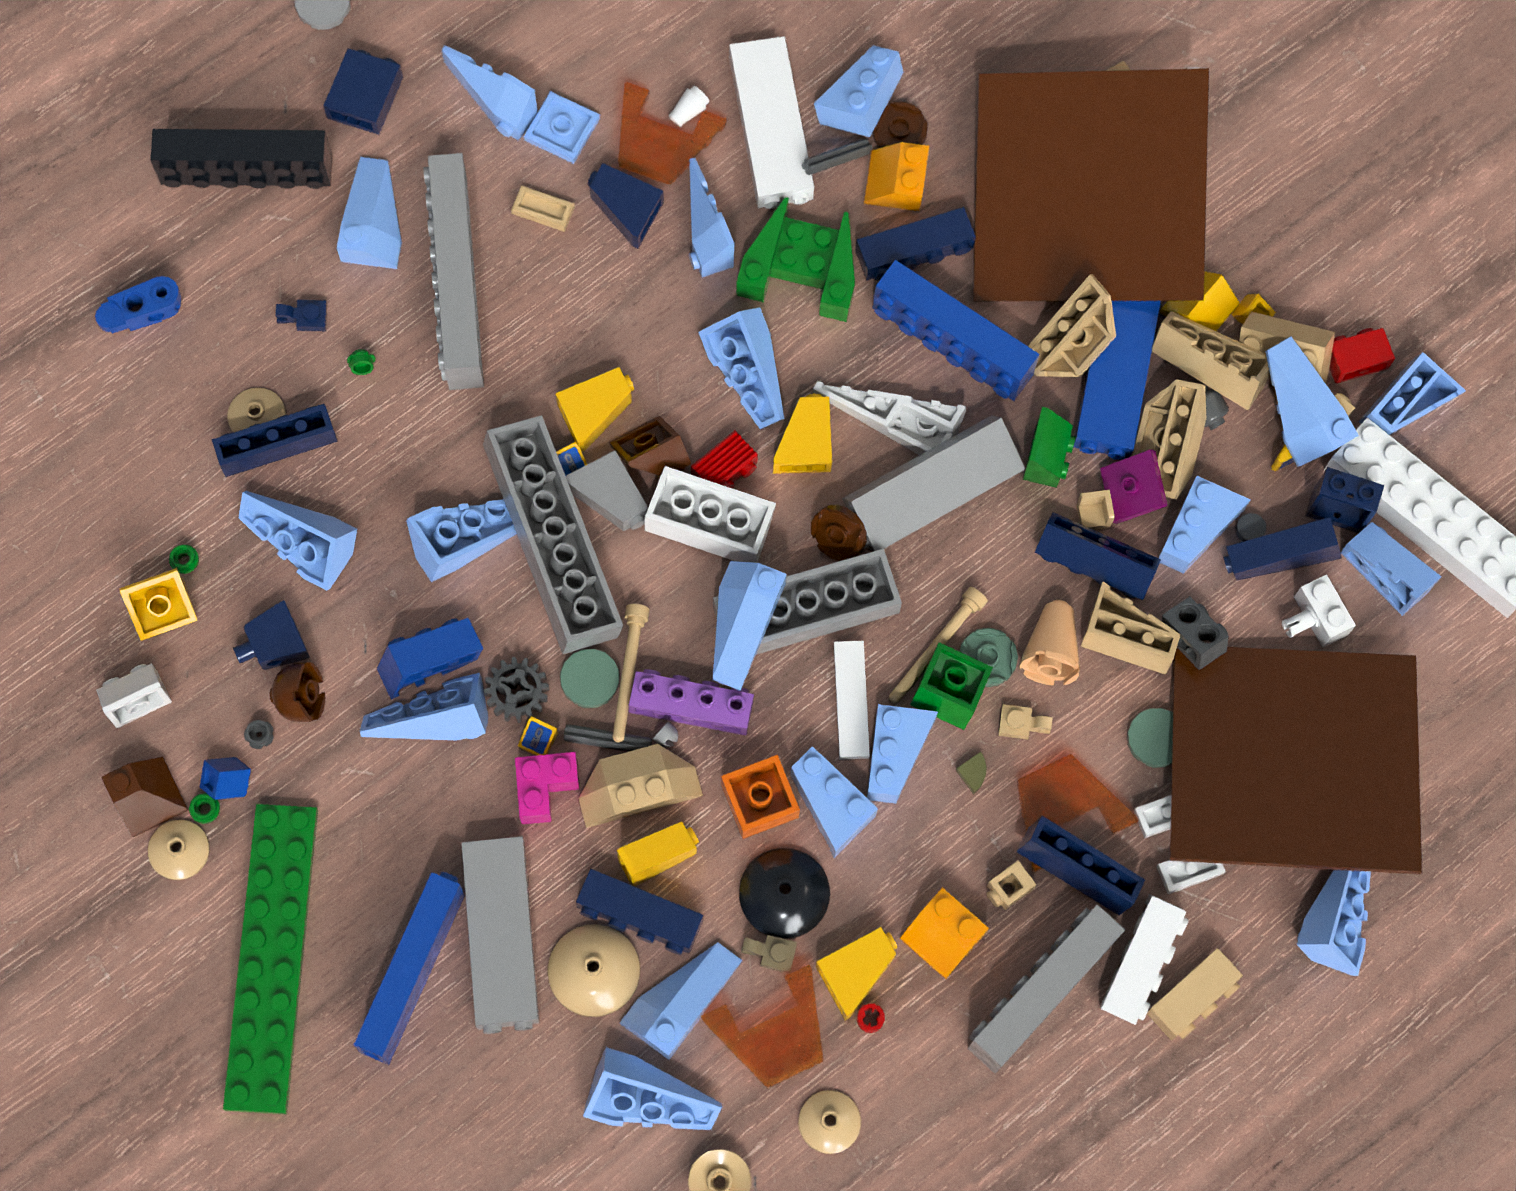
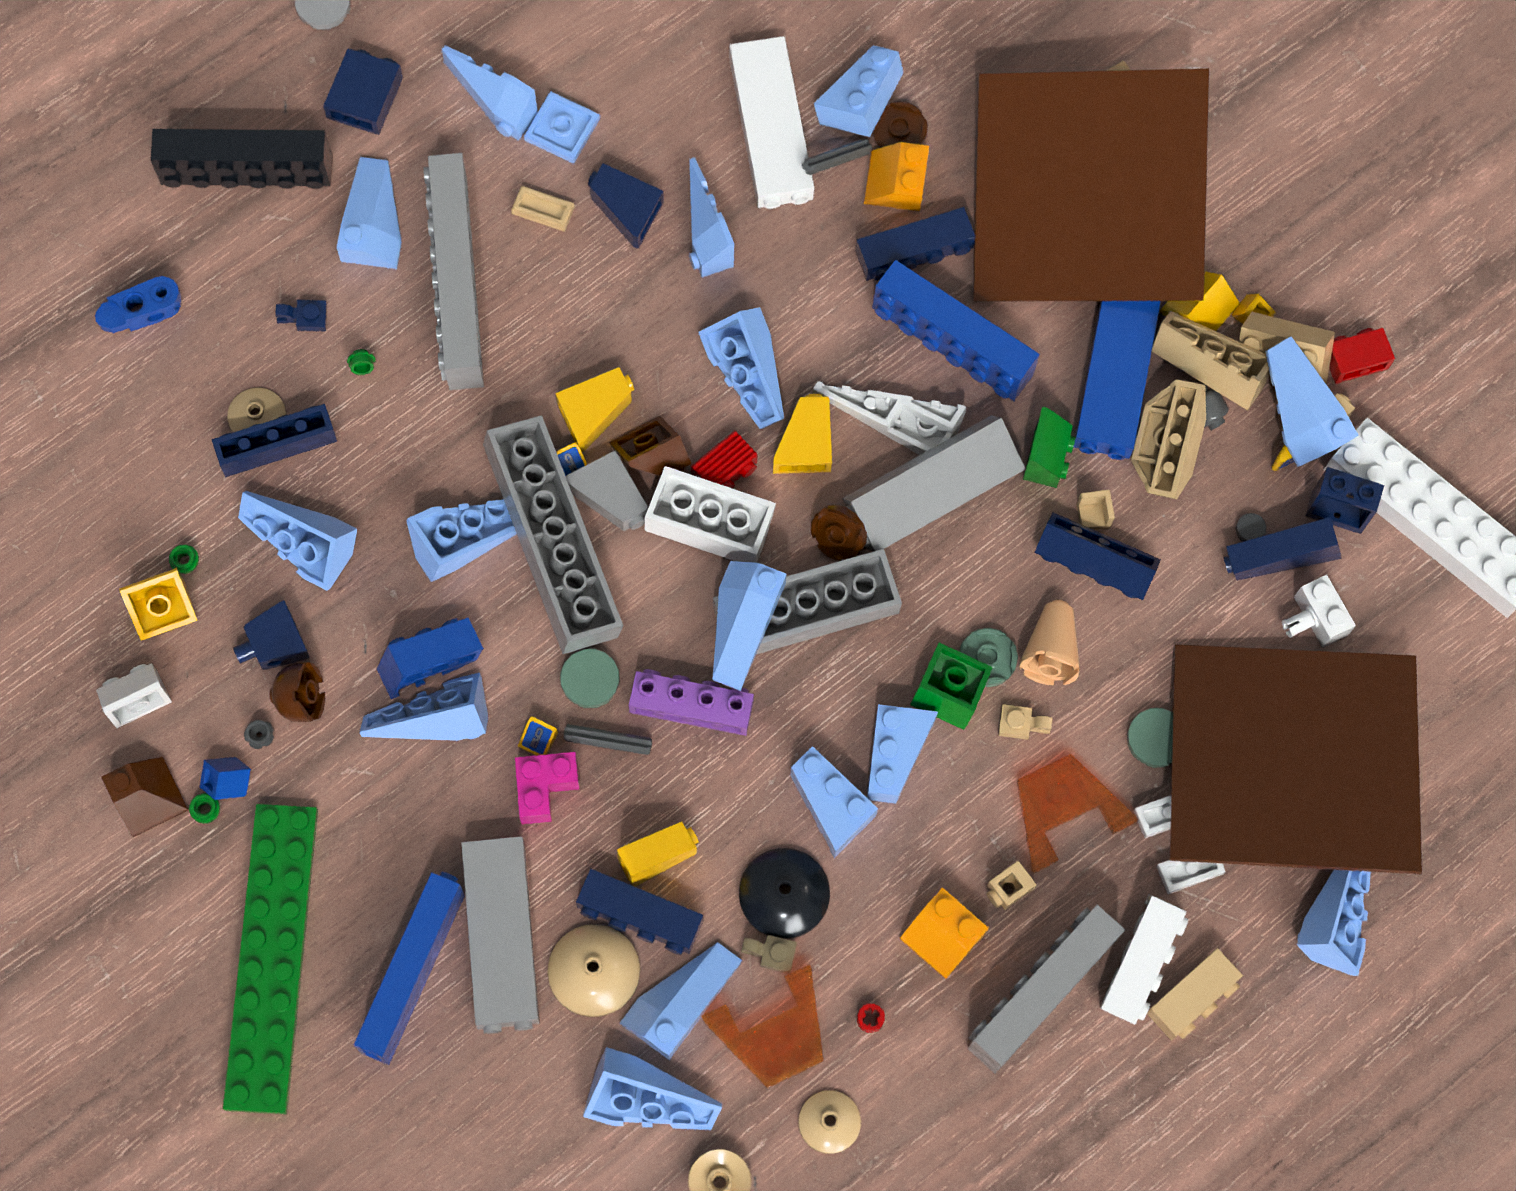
(185, 862): tan dish -> none
(528, 692): dark grey gear -> none
(636, 617): tan piece -> none
(637, 784): tan wedge -> none
(658, 148): clear orange wing -> none
(666, 736): light grey hinge -> none
(689, 105): white cone -> none
(760, 796): orange brick -> none
(801, 255): green wedge -> none
(851, 700): white tile -> none
(856, 969): yellow slope -> none
(972, 601): tan piece -> none
(973, 772): olive tile -> none
(1076, 332): tan wedge -> none
(1081, 865): dark blue brick -> none
(1128, 633): tan wedge -> none
(1134, 486): magenta plate -> none
(1200, 522): light blue wedge -> none
(1200, 629): dark grey brick -> none
(1390, 567): light blue wedge -> none
(1413, 394): light blue wedge -> none

